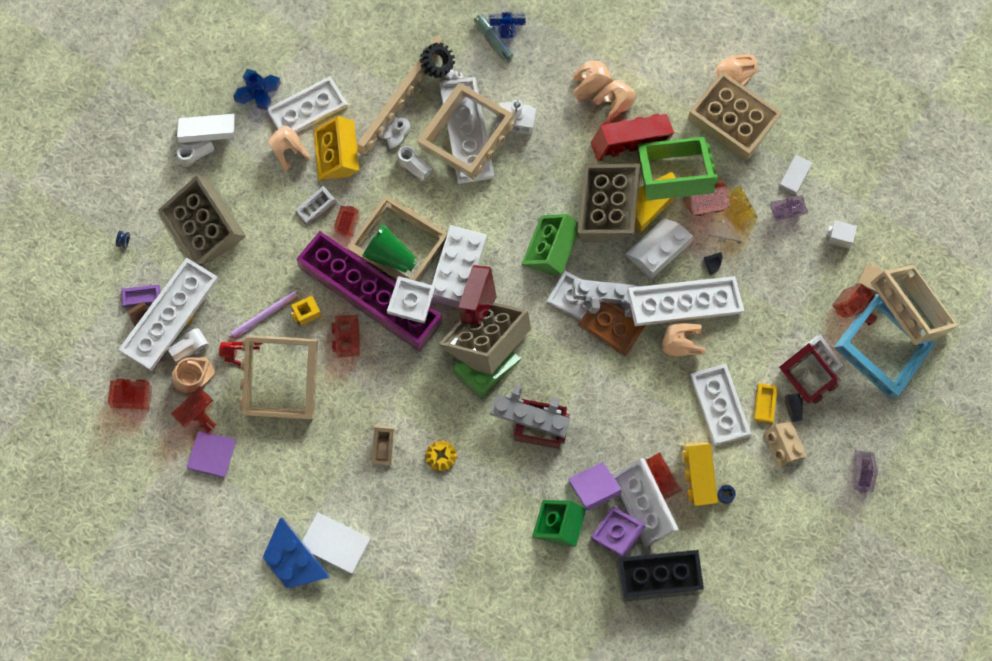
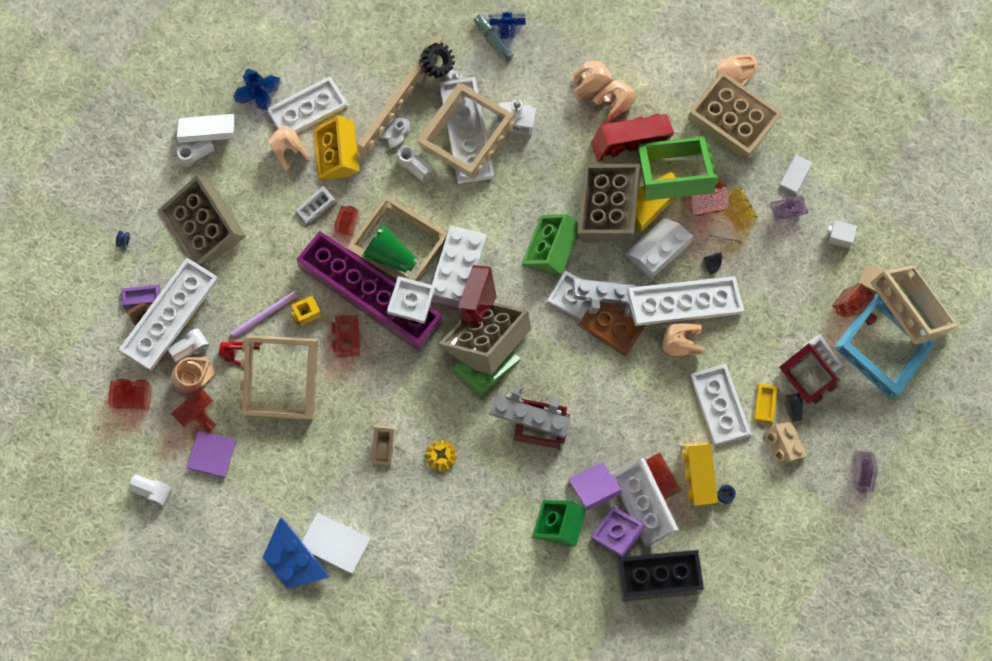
(153, 491): none -> white piece

